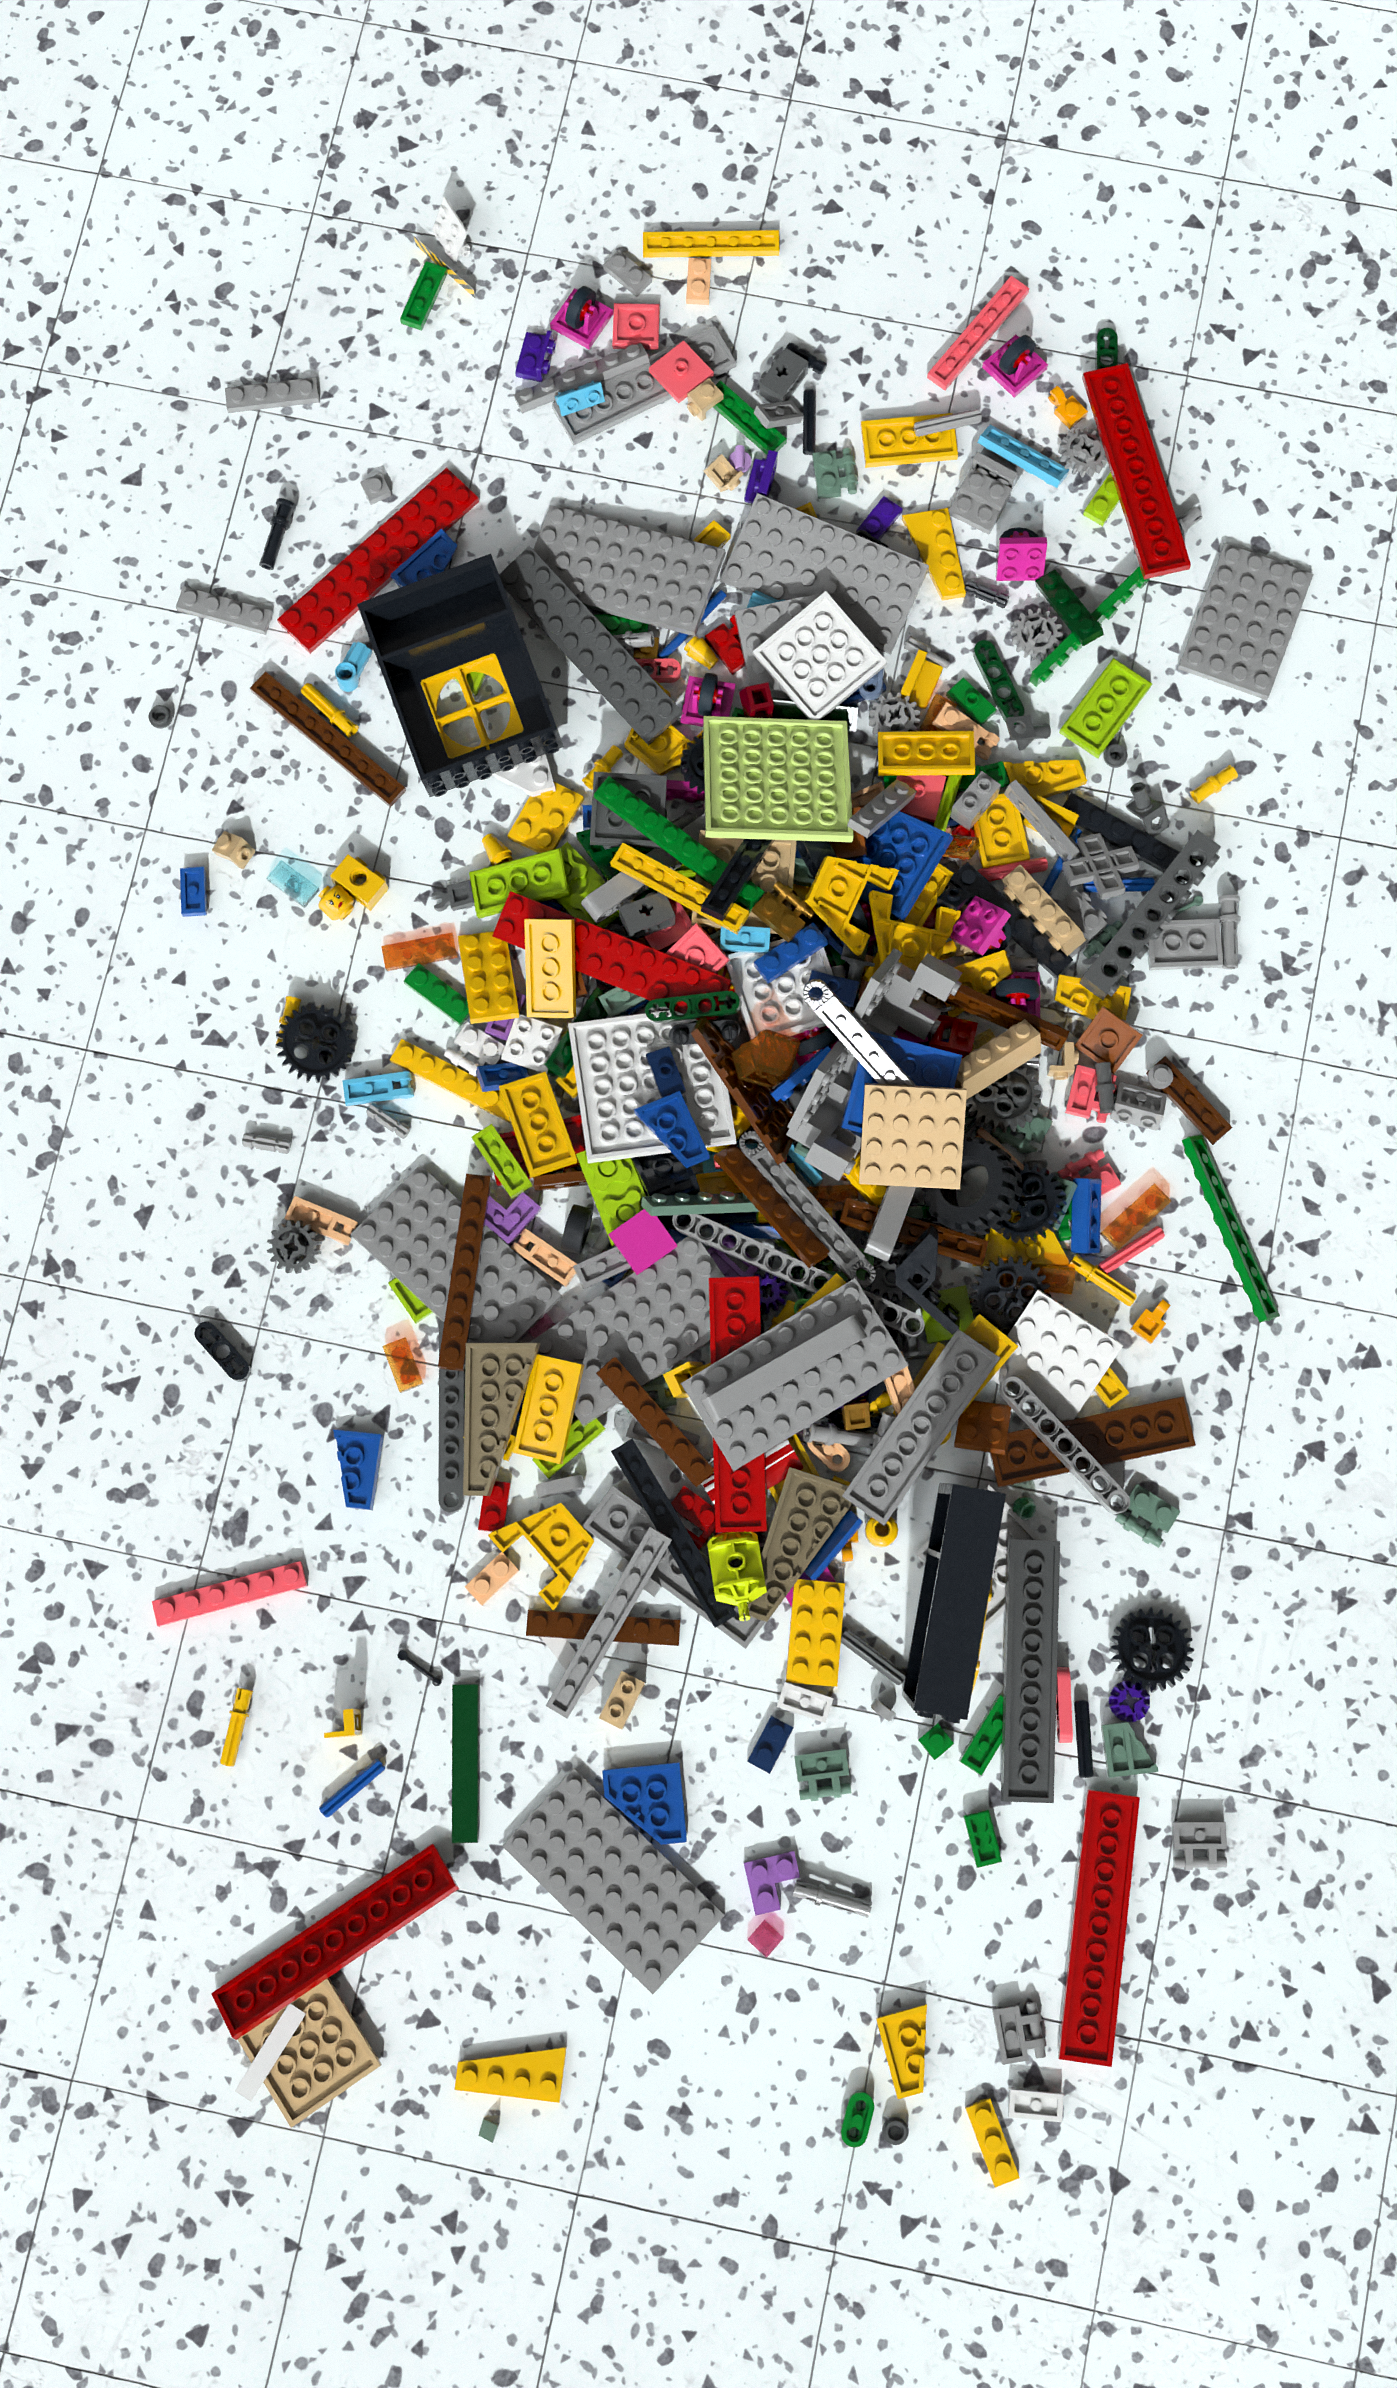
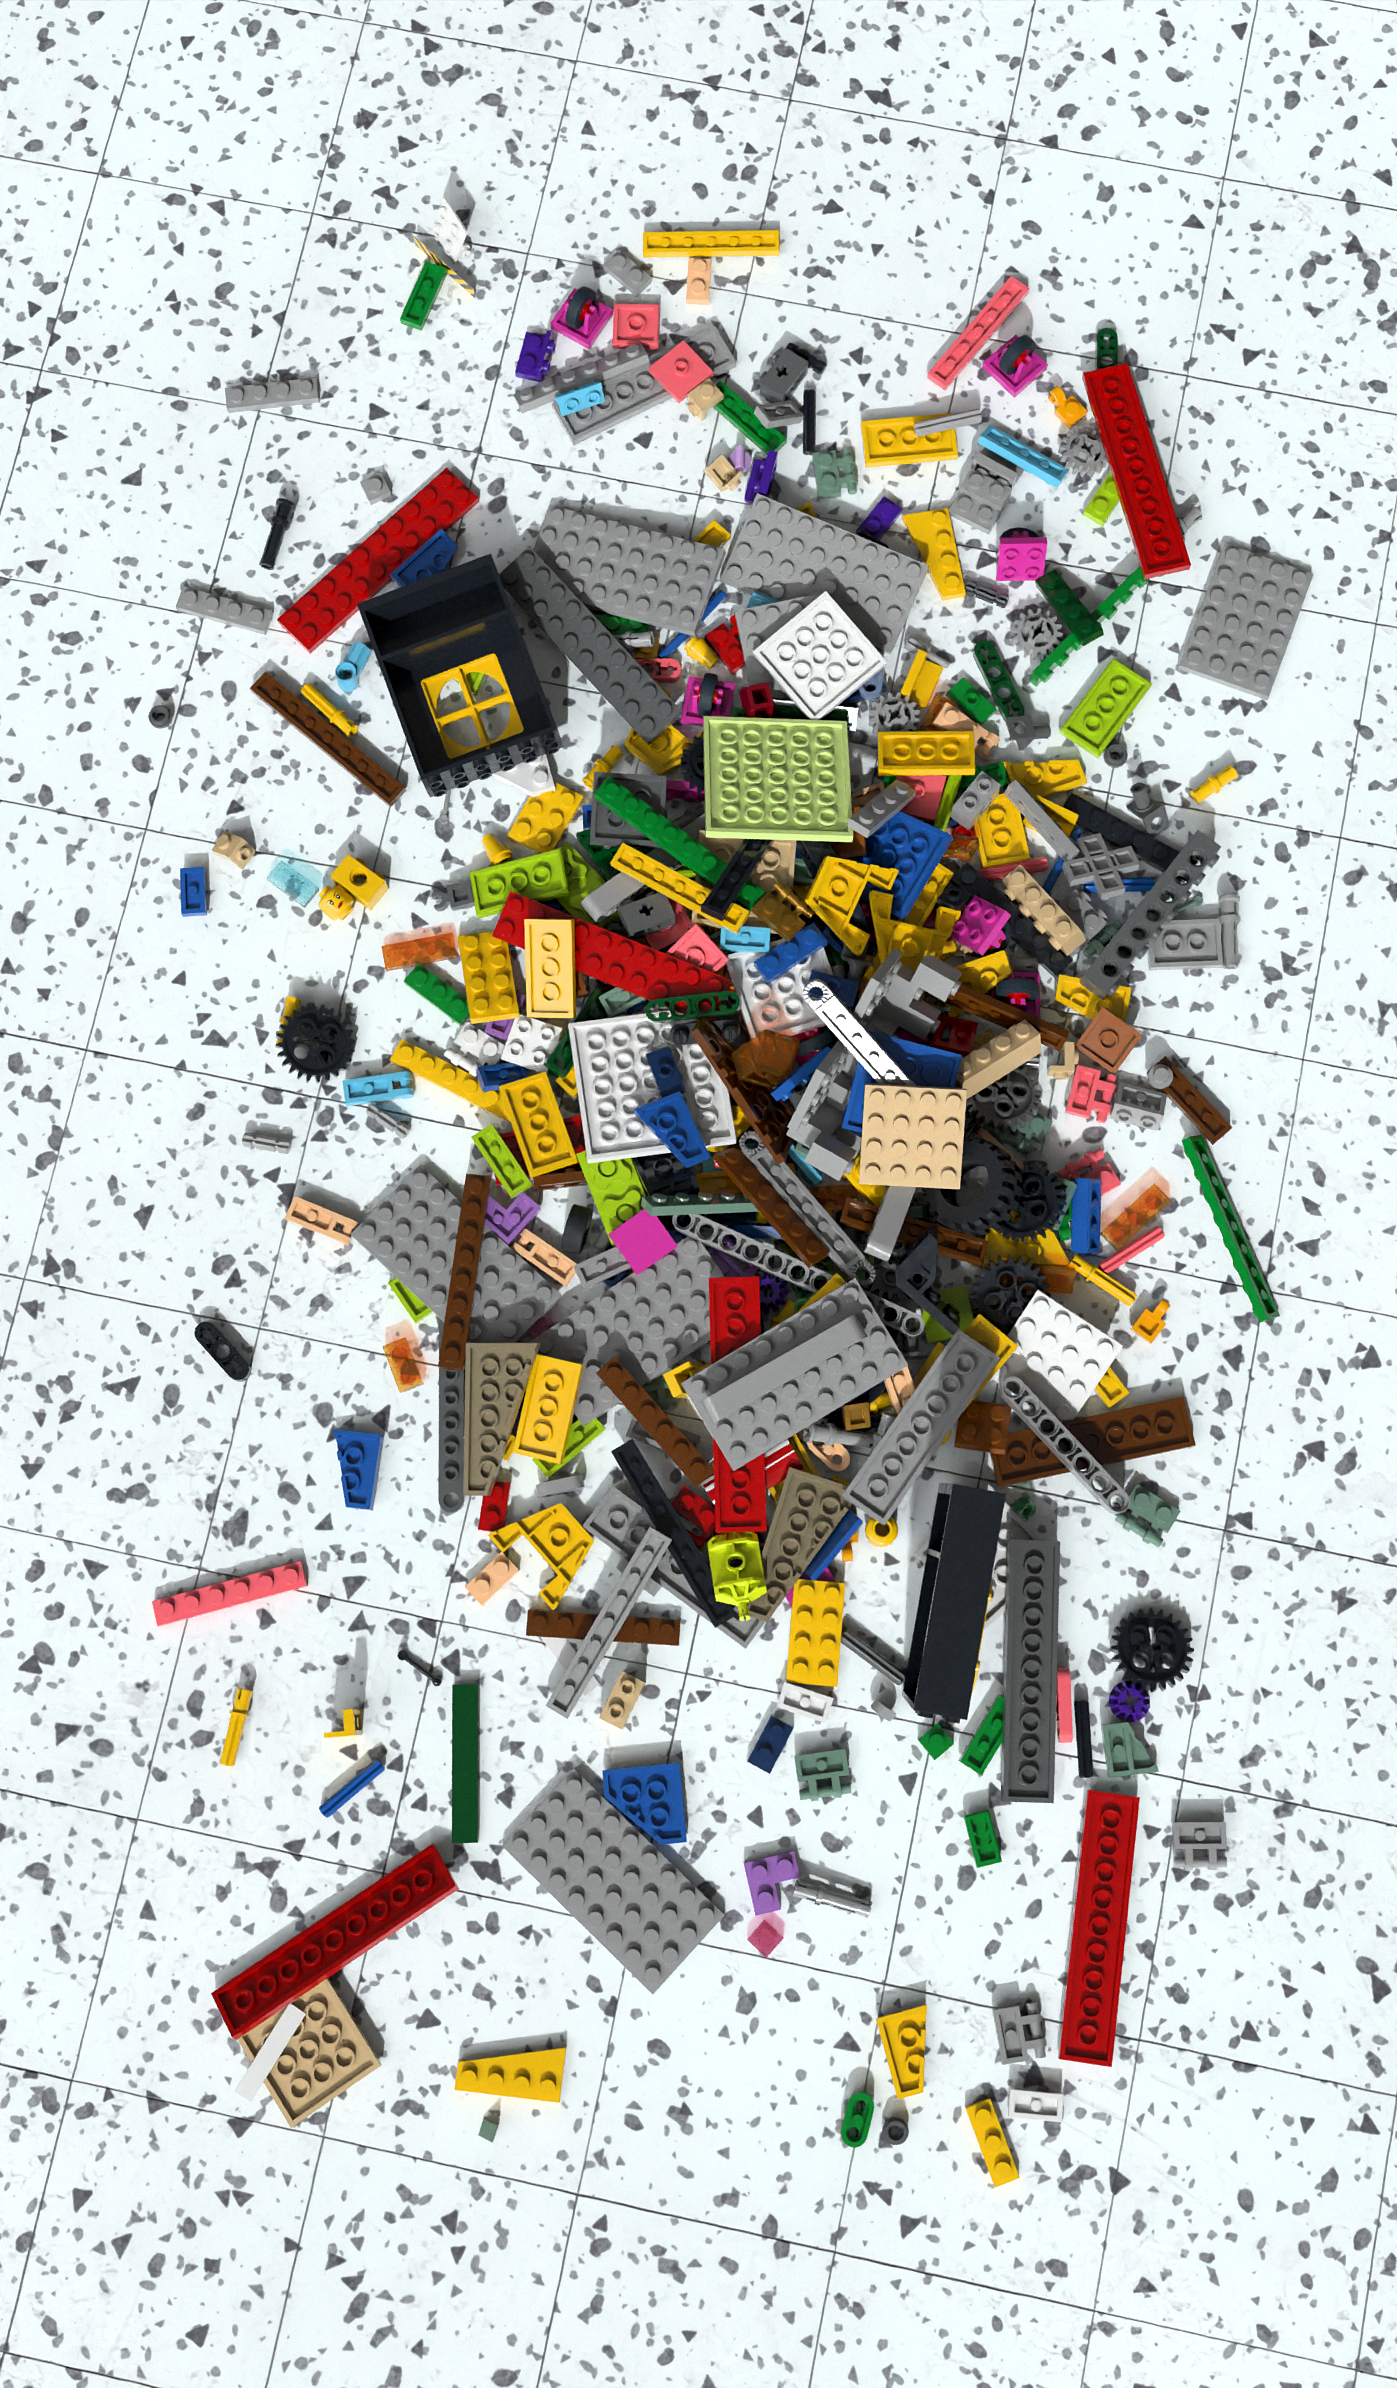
(296, 1237): dark grey gear -> none
(443, 819): none -> light grey hinge
(1105, 1087): dark grey pin -> none

